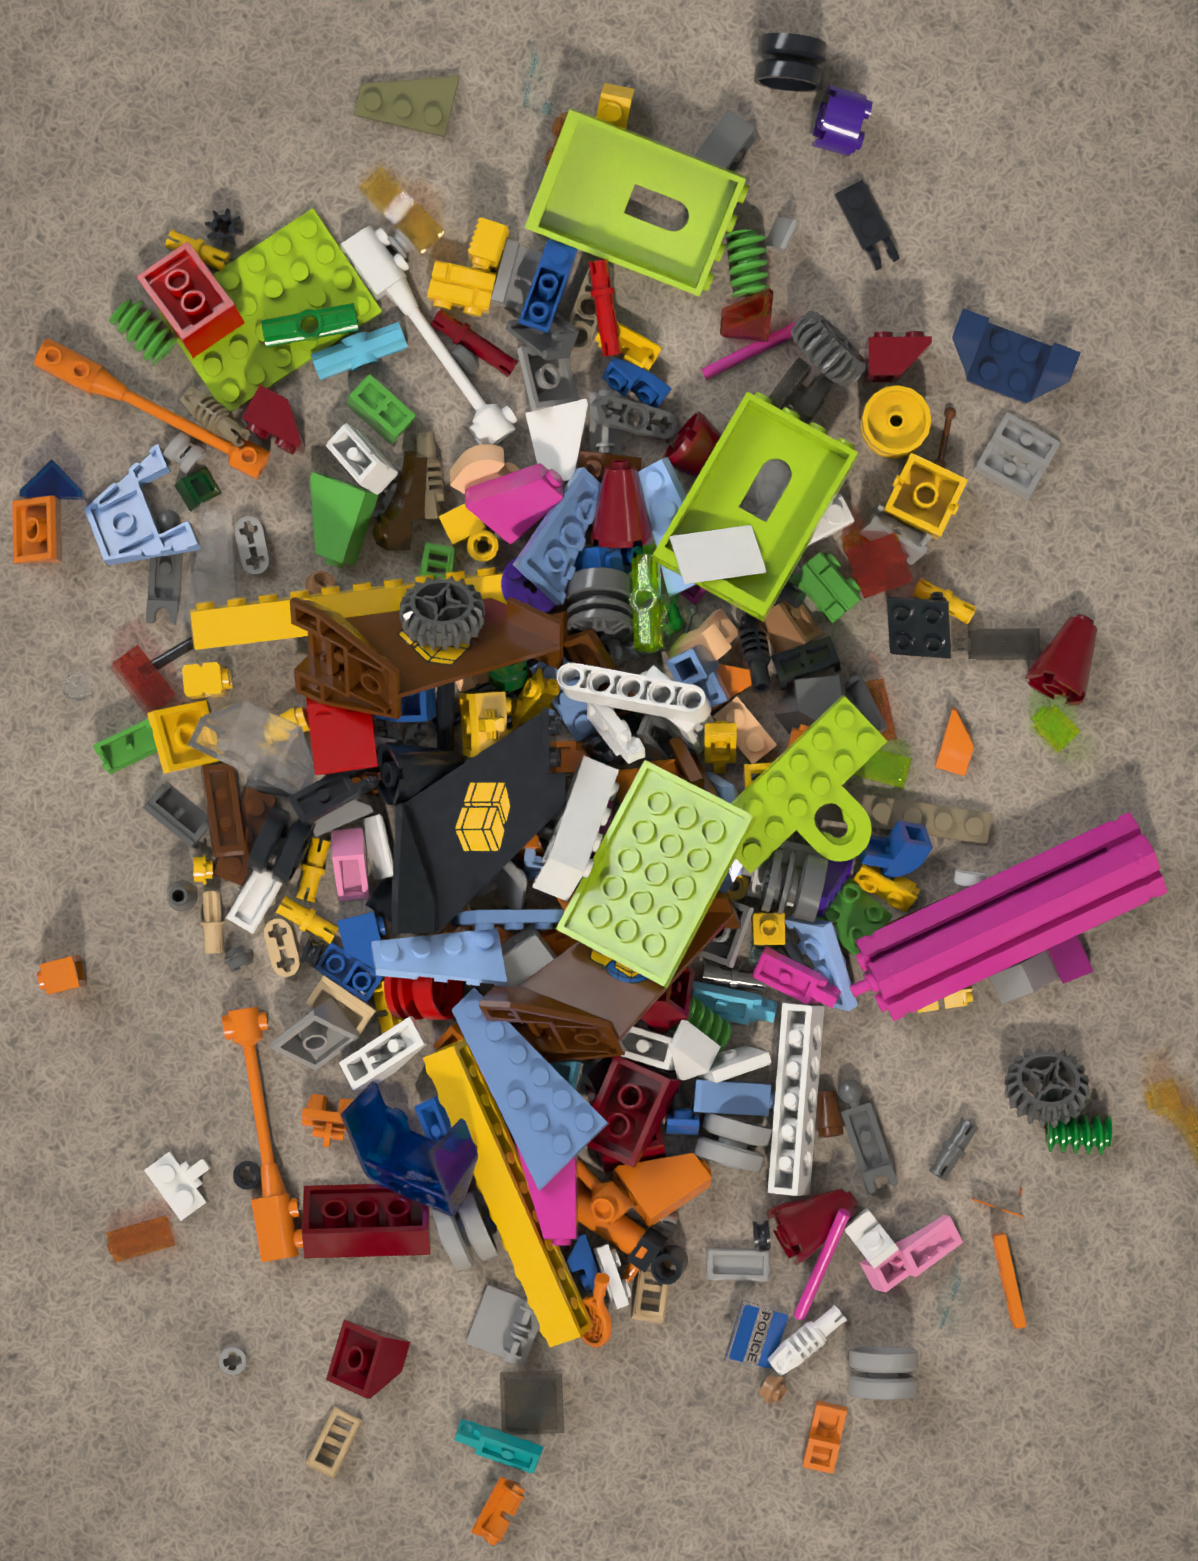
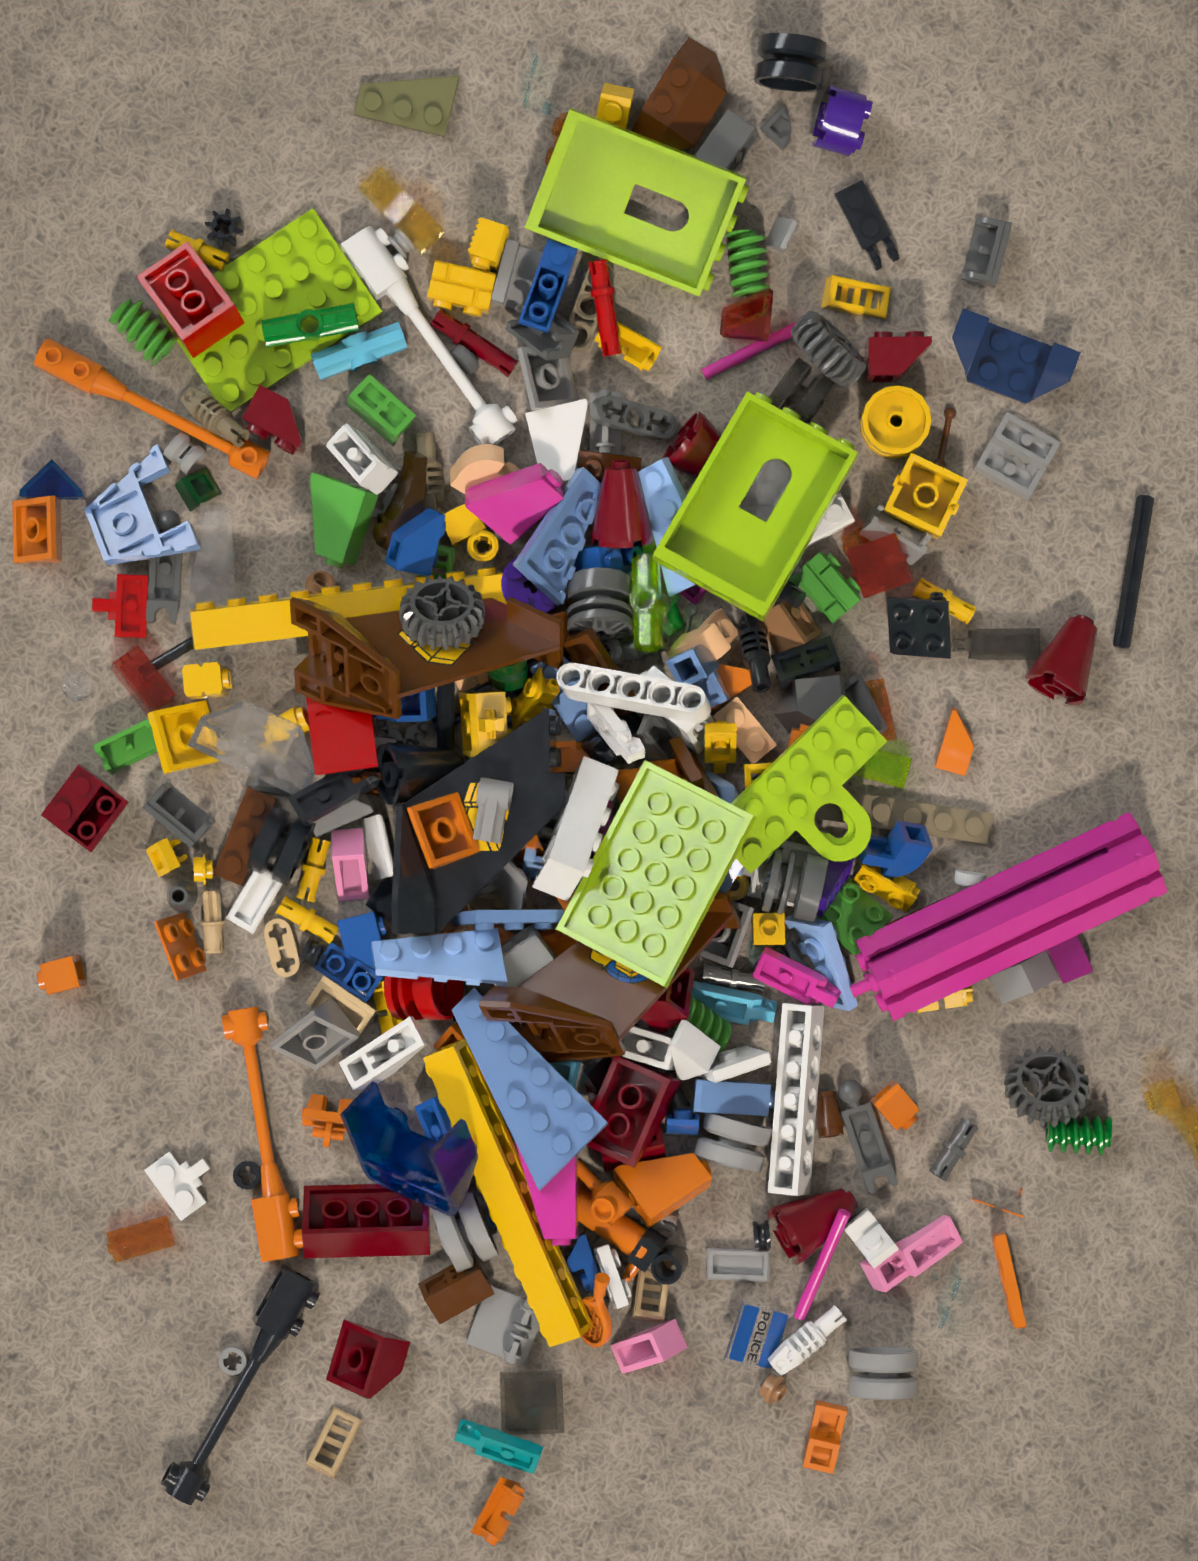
(85, 808): none -> dark red slope
(126, 606): none -> red hinge
(163, 856): none -> yellow tile
(180, 946): none -> orange hinge
(223, 810): reddish brown plate -> none
(238, 957): dark grey plate -> none
(245, 548): light grey beam -> none
(277, 1318): none -> black bar
(416, 543): none -> blue slope
(443, 830): none -> orange slope
(454, 1292): none -> reddish brown hinge
(493, 801): none -> light grey piece
(628, 377): blue slope -> none
(649, 1346): none -> bright pink slope
(683, 98): none -> reddish brown wedge
(717, 554): white sticker -> none
(778, 128): none -> dark grey tile
(830, 303): none -> yellow slope
(895, 1106): none -> orange slope
(986, 251): none -> dark grey hinge
(1053, 727): clear neon green brick -> none
(1133, 571): none -> black axle

